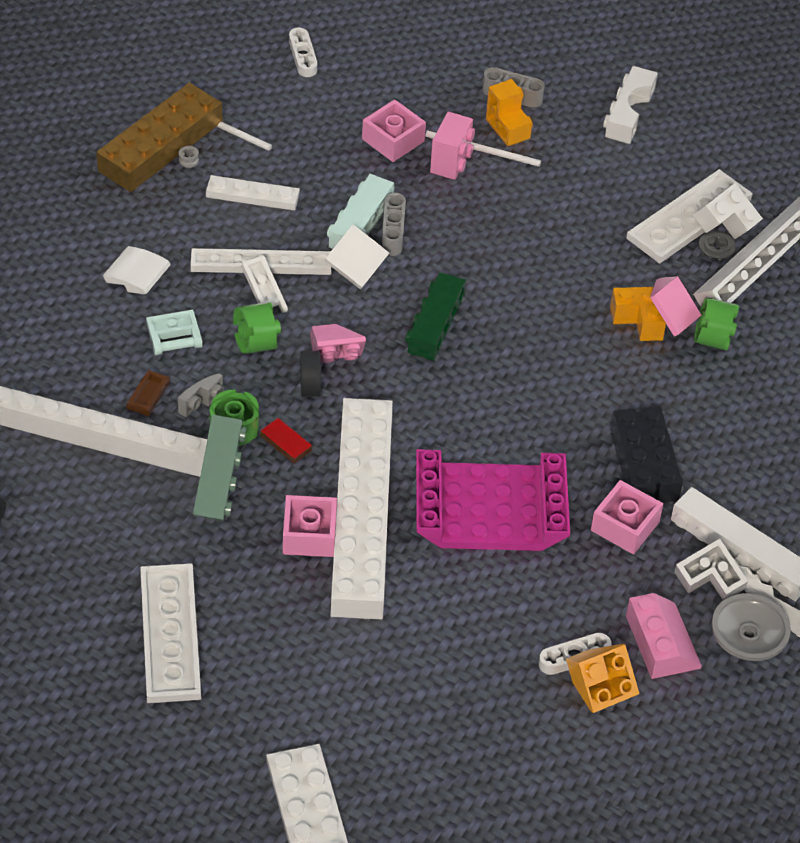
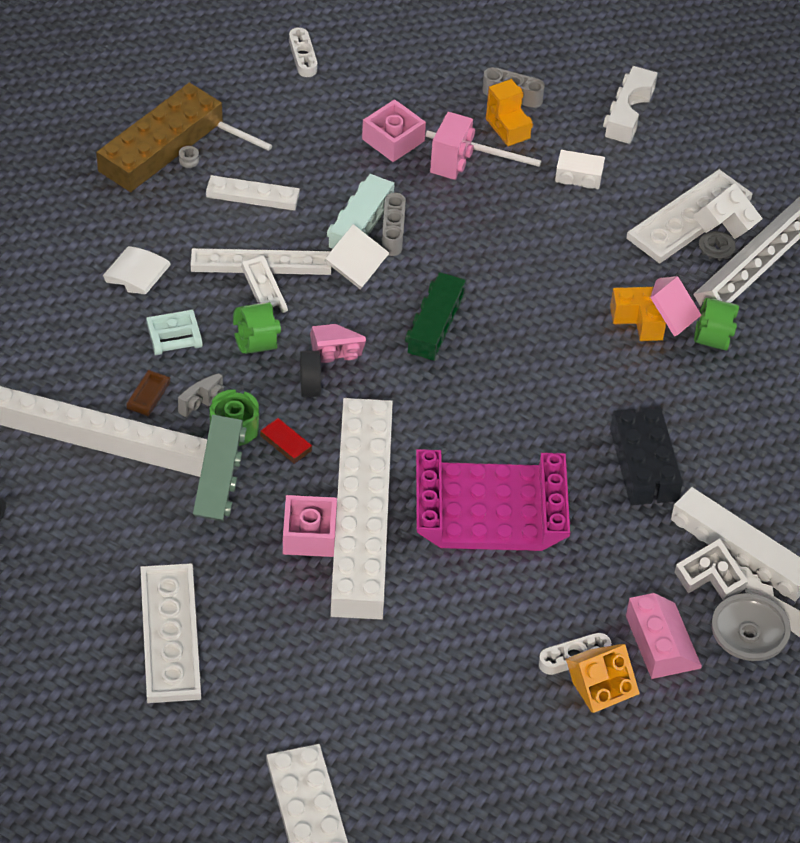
(579, 169): none -> white brick
(626, 517): bright pink brick -> none

